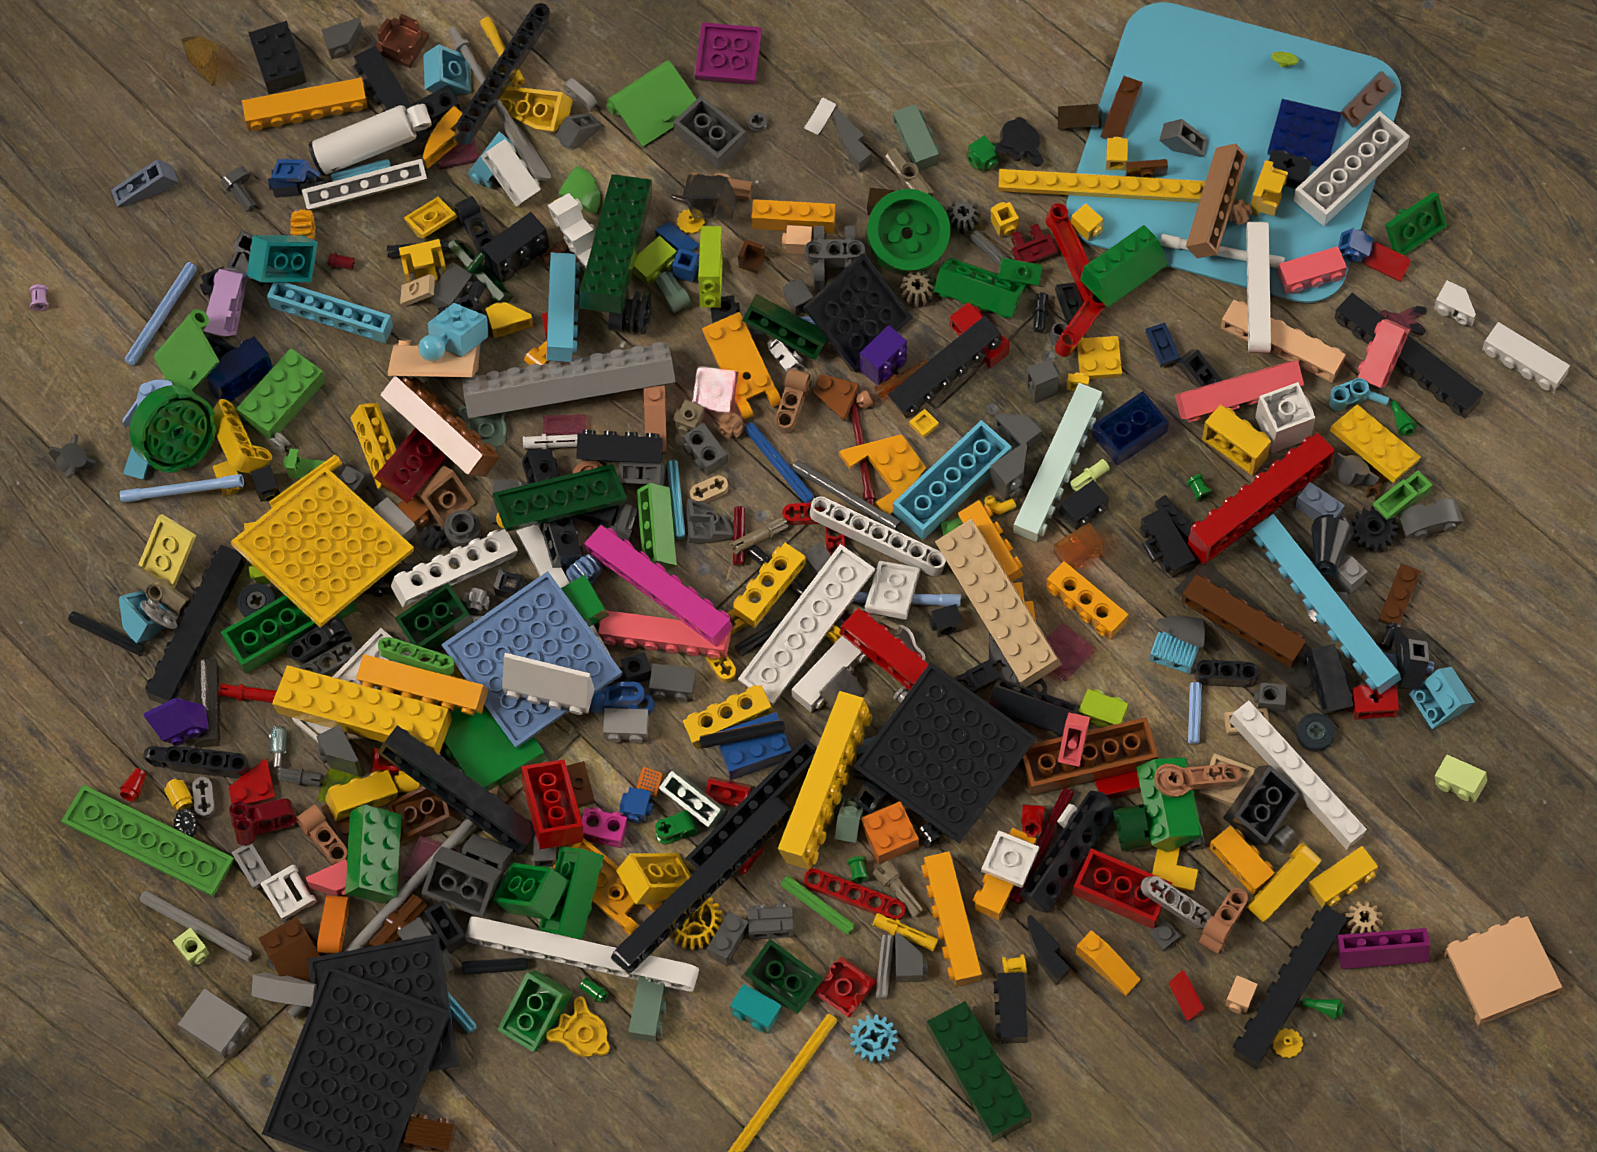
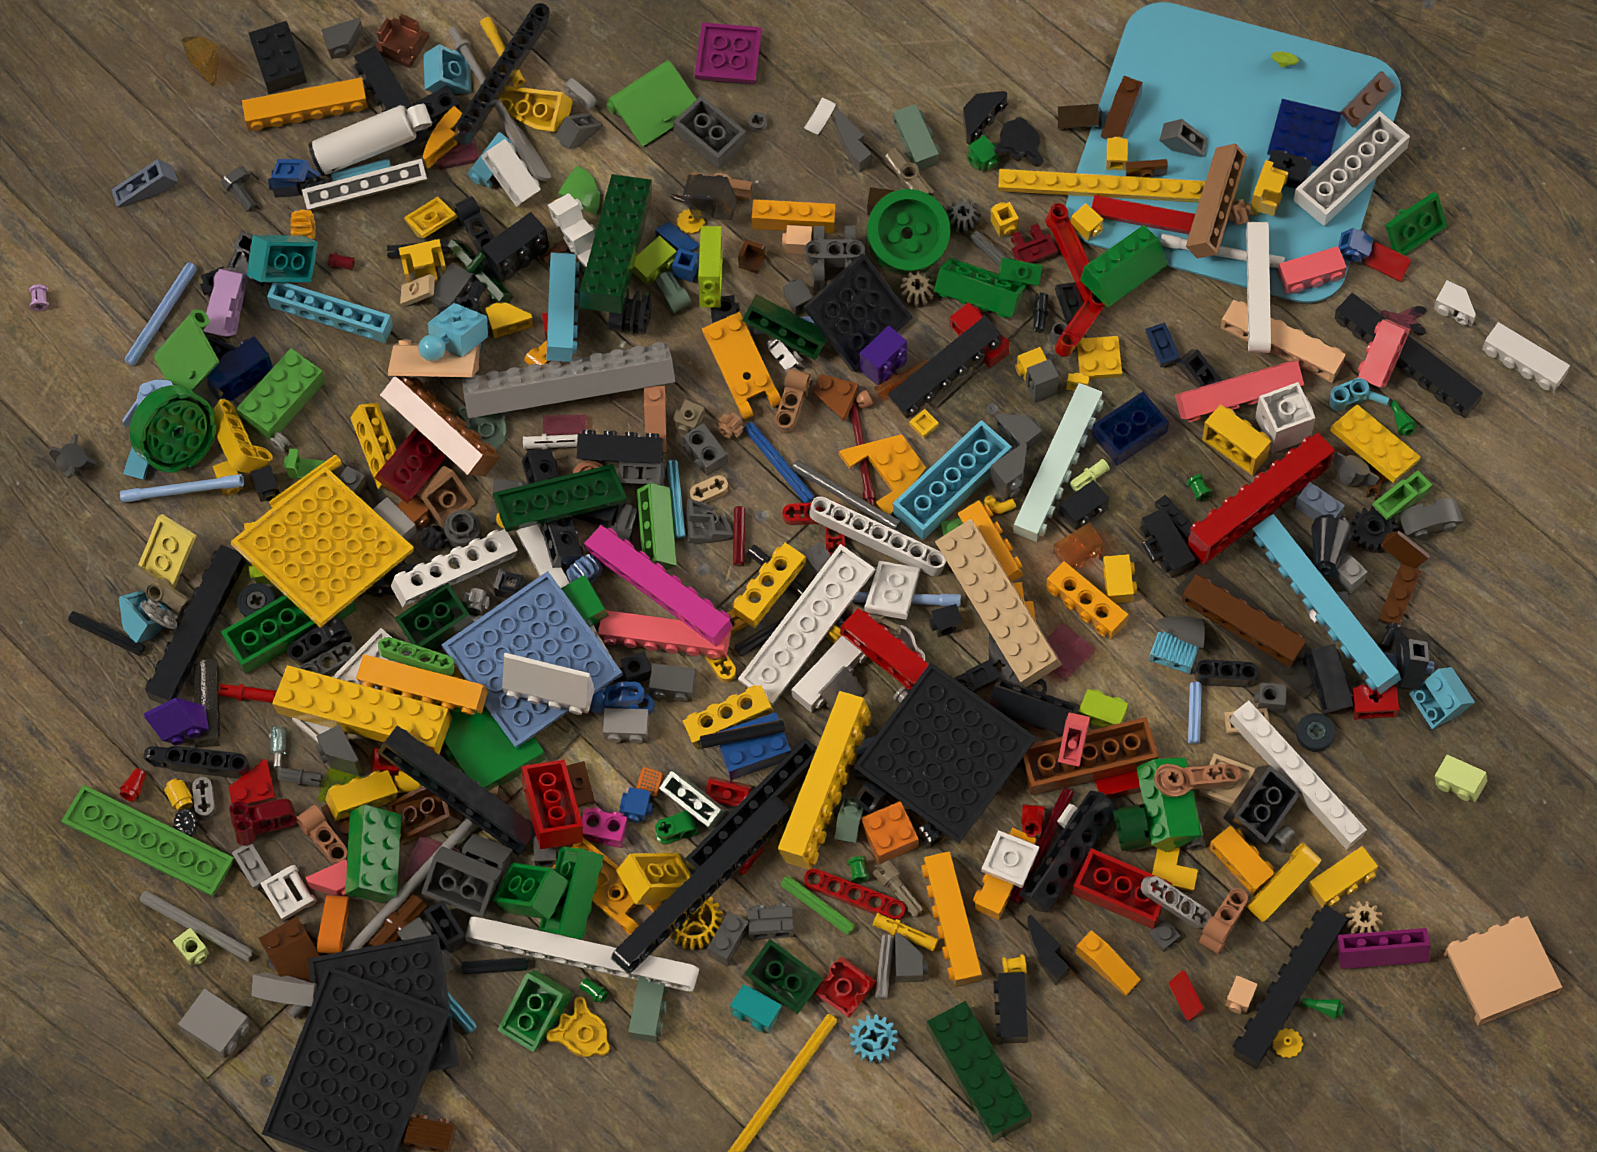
(715, 389): clear pink tile -> none
(759, 535): dark tan axle -> none
(982, 112): none -> black slope
(1029, 359): none -> yellow brick
(1118, 578): none -> yellow brick
(1143, 214): none -> red tile
(1404, 549): none -> reddish brown slope

